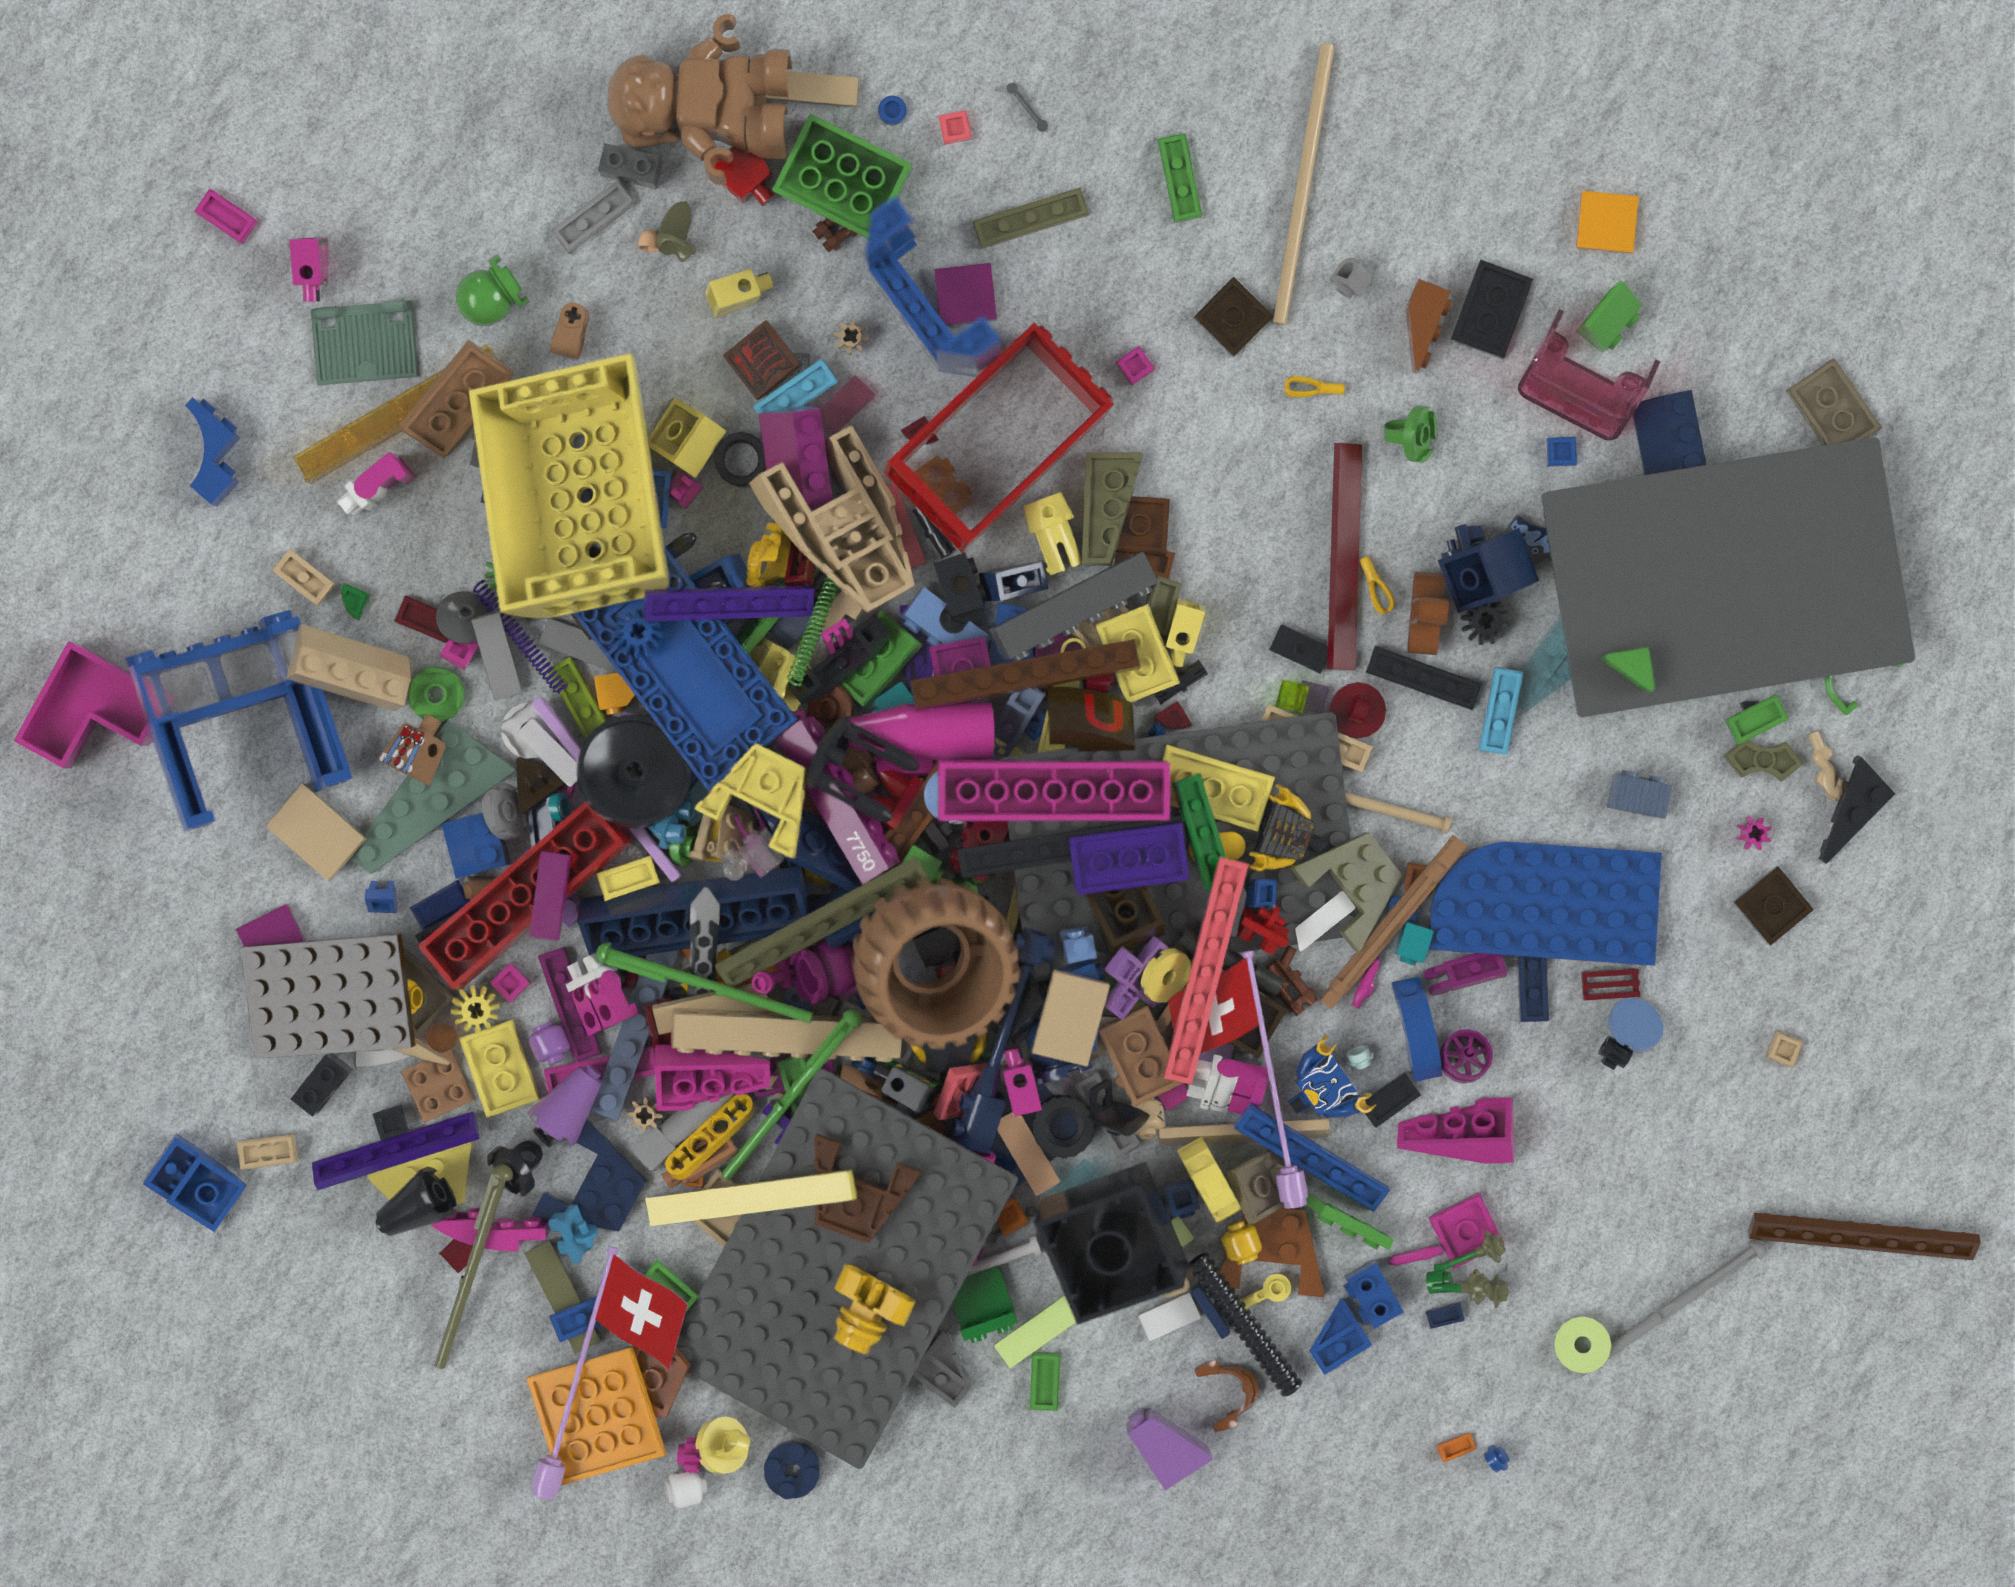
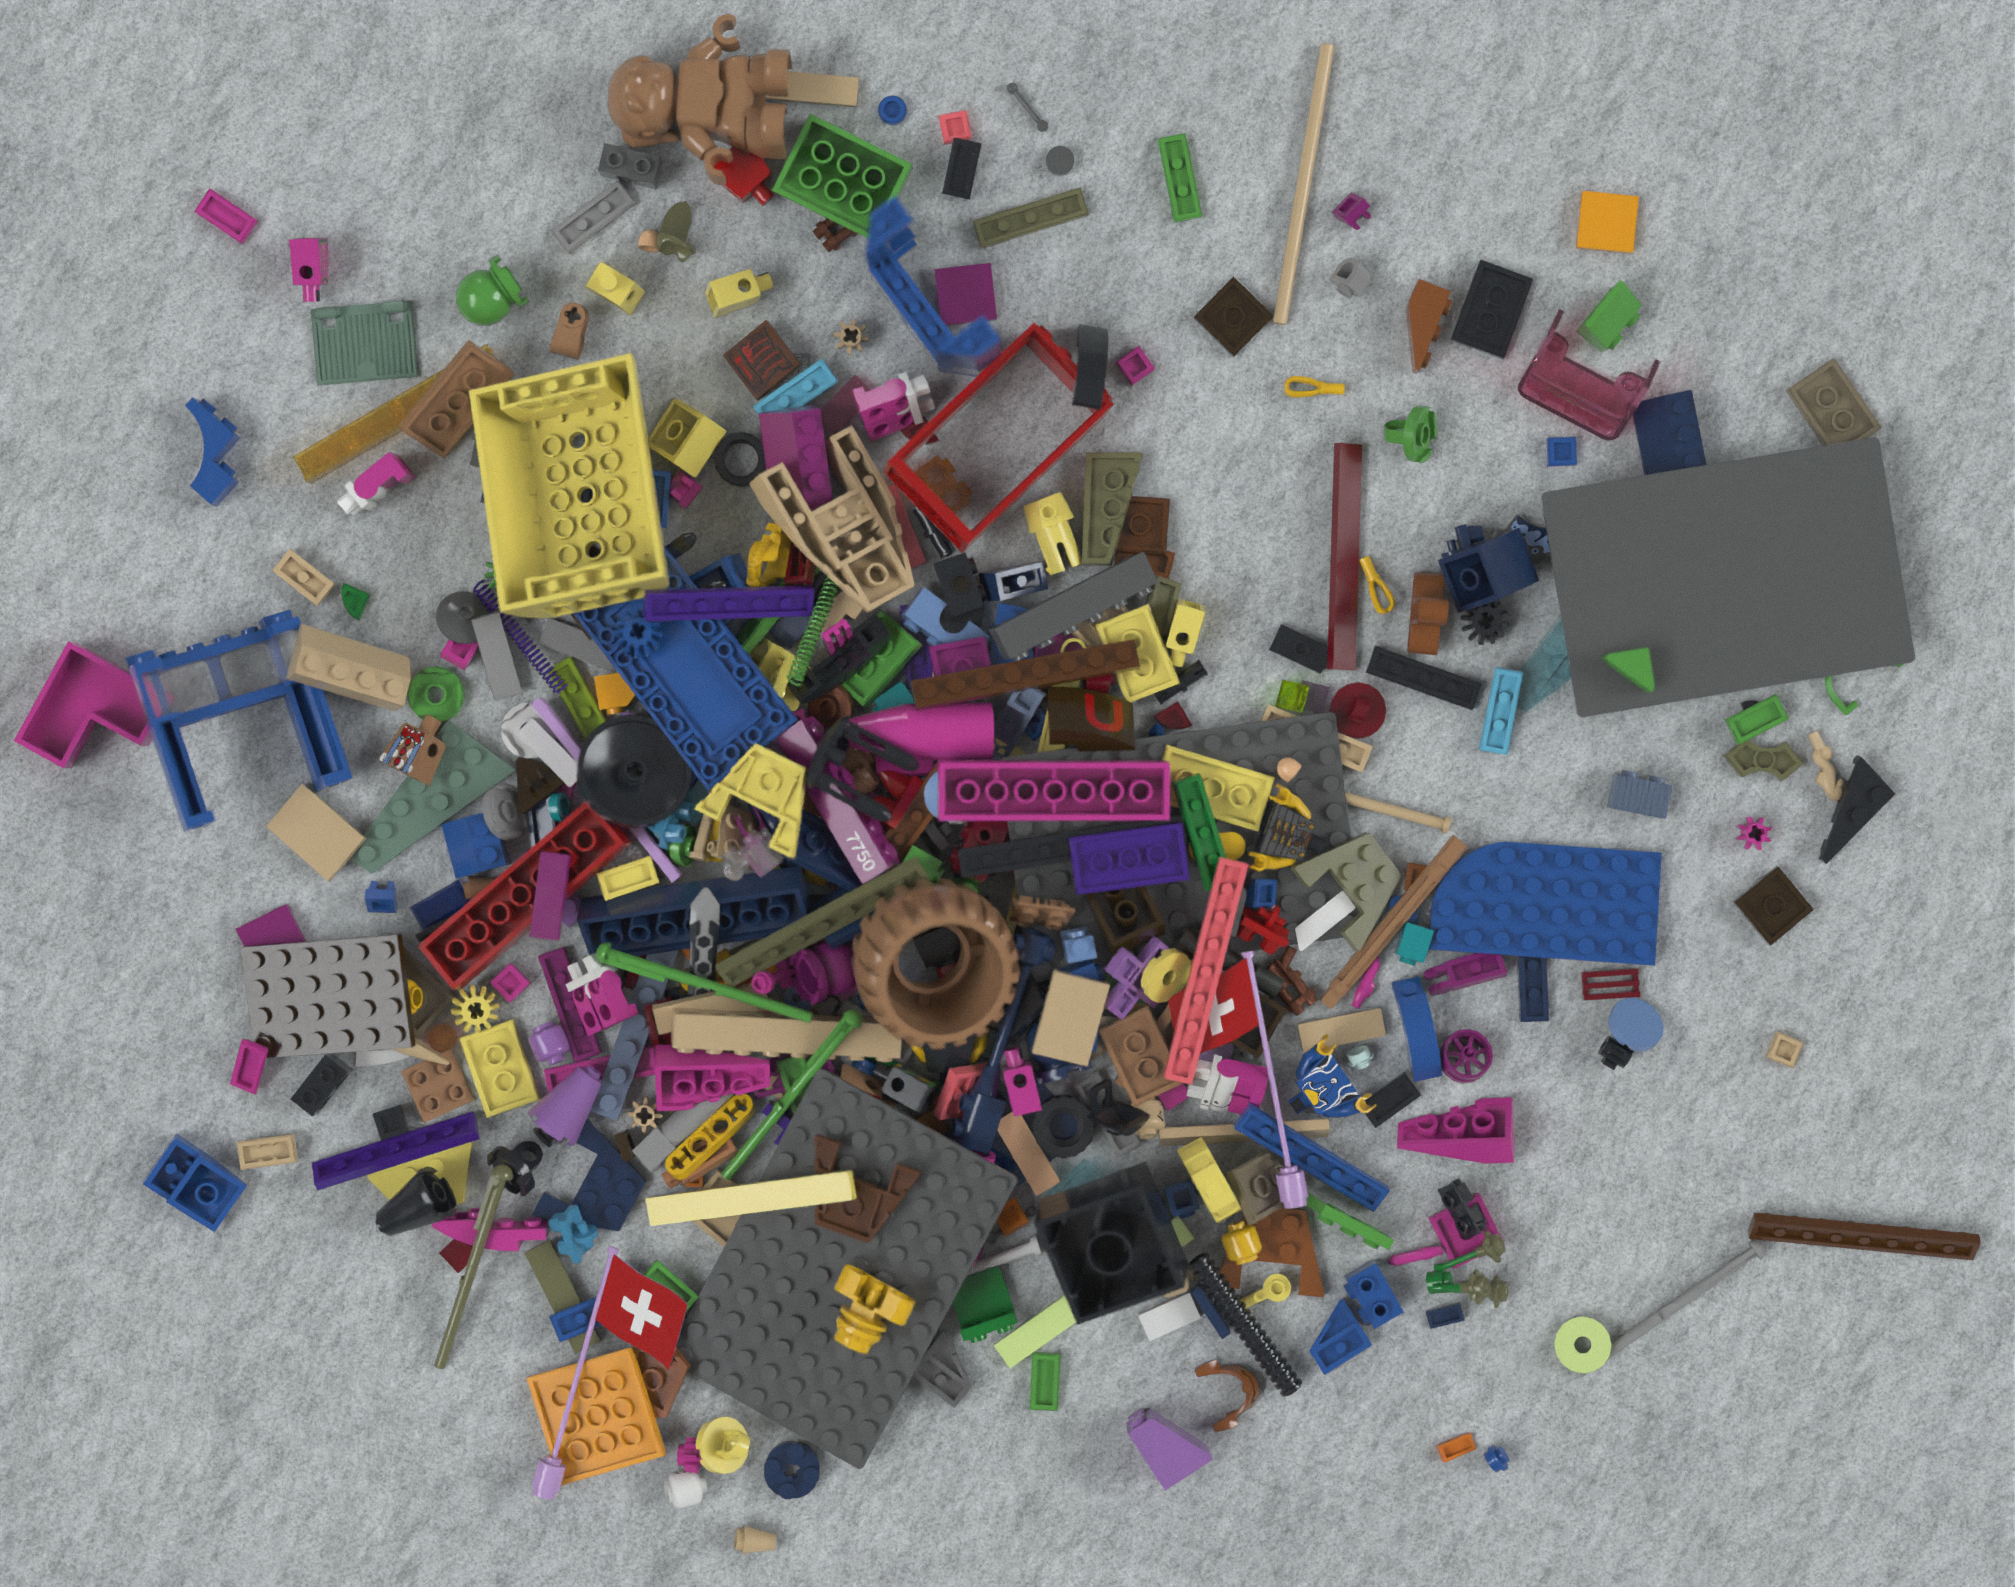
(249, 1066): none -> dark pink tile
(419, 618): dark red tile -> none
(615, 288): none -> light yellow torso
(625, 1144): none -> dark brown tile
(753, 1540): none -> tan cone
(893, 405): none -> dark pink hips
(961, 168): none -> black tile
(1052, 916): none -> medium nougat hinge
(1060, 160): none -> dark grey tile
(1091, 367): none -> black slope
(1288, 768): none -> light nougat hinge
(1342, 1028): none -> tan tile
(1351, 209): none -> magenta tile
(1467, 1220): none -> black hinge

